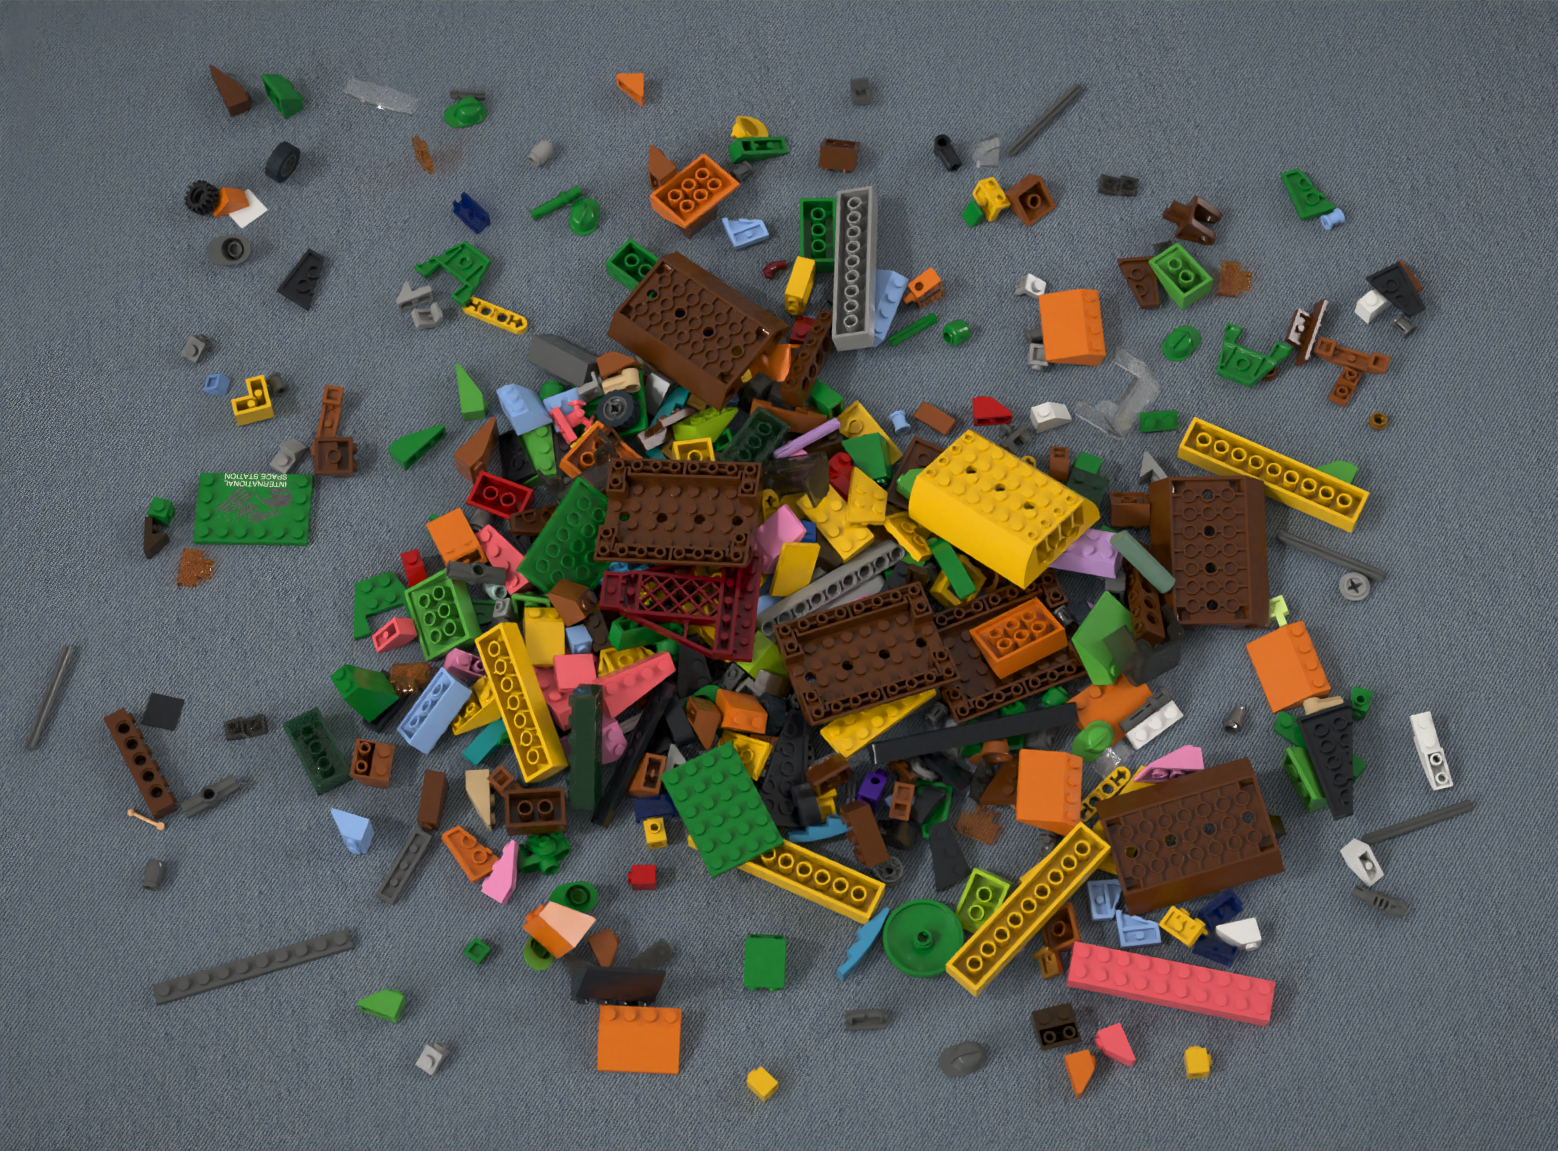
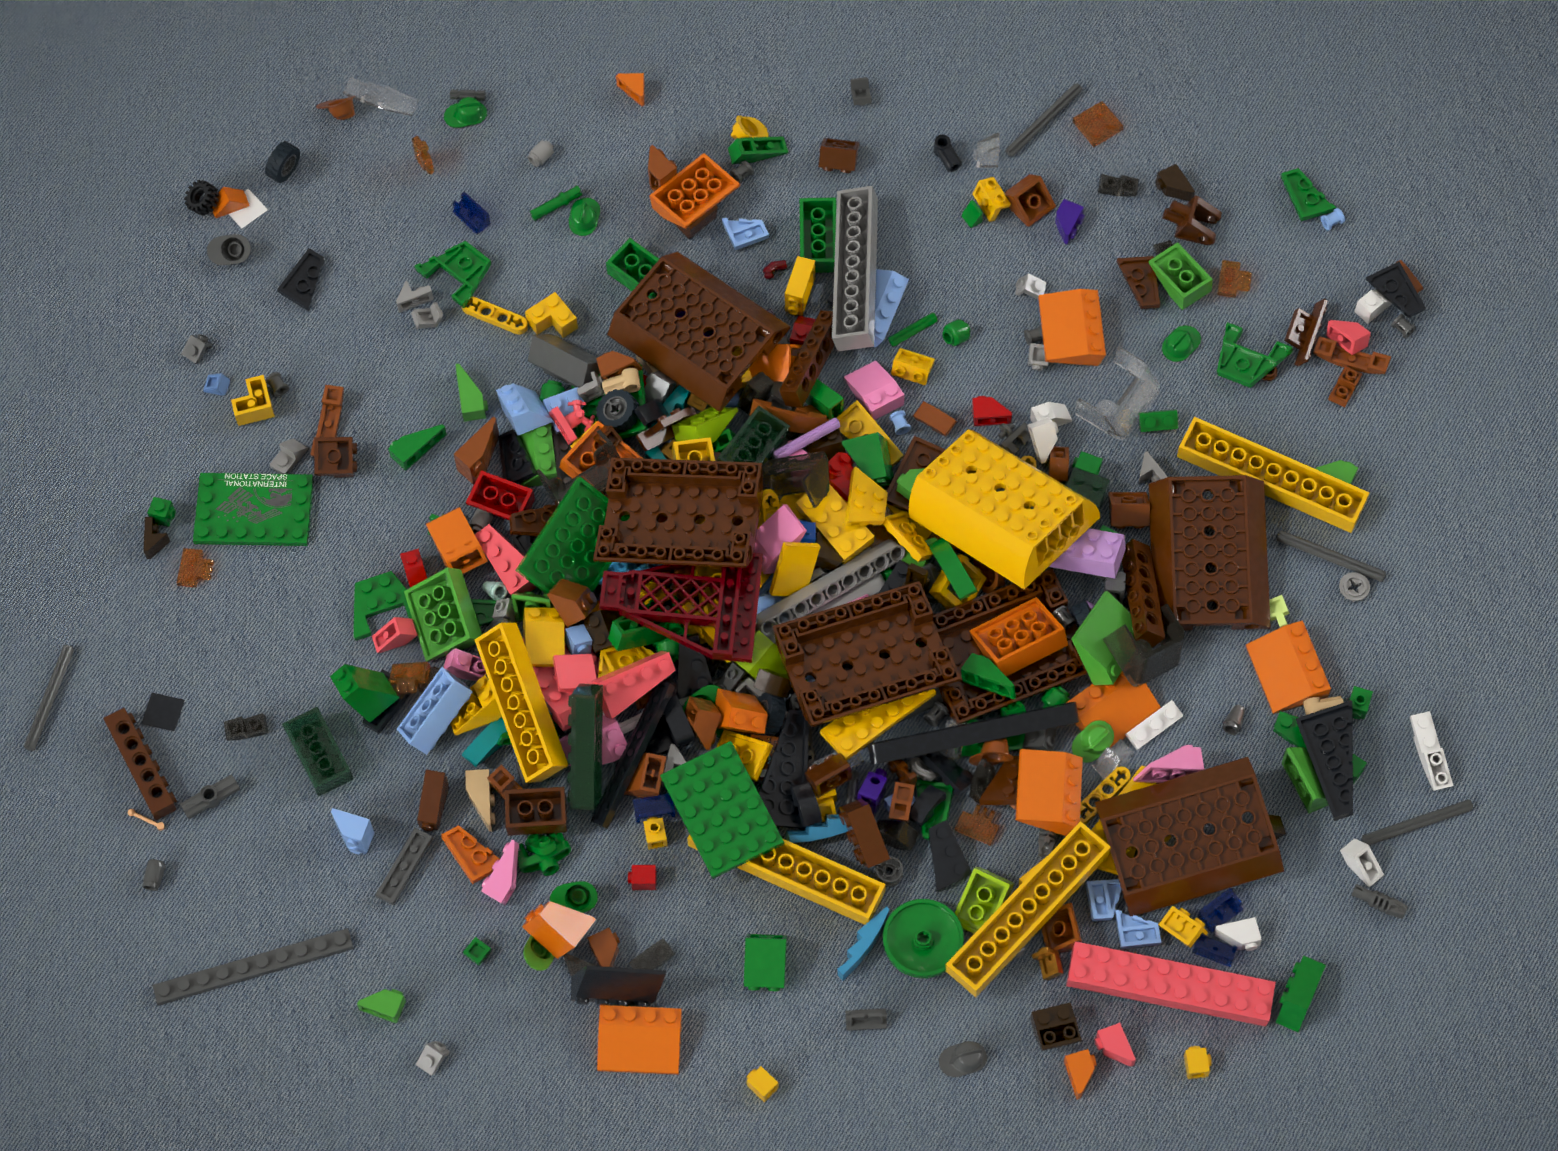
(231, 92): reddish brown slope -> none
(282, 94): green slope -> none
(339, 108): none -> dark orange piece
(372, 763): dark orange slope -> none
(467, 571): dark grey piece -> none
(551, 312): none -> yellow brick
(650, 411): none -> black slope
(875, 389): none -> bright pink slope
(912, 366): none -> yellow bracket
(924, 289): orange torso -> none
(986, 675): none -> green slope
(1043, 437): none -> white slope
(1068, 218): none -> dark purple slope
(1097, 123): none -> clear orange plate
(1143, 561): sand green brick -> none
(1152, 704): dark grey pin -> none
(1174, 183): none -> dark brown slope
(1300, 993): none -> green wedge
(1349, 335): none -> coral slope
(1378, 416): pearl gold plate -> none

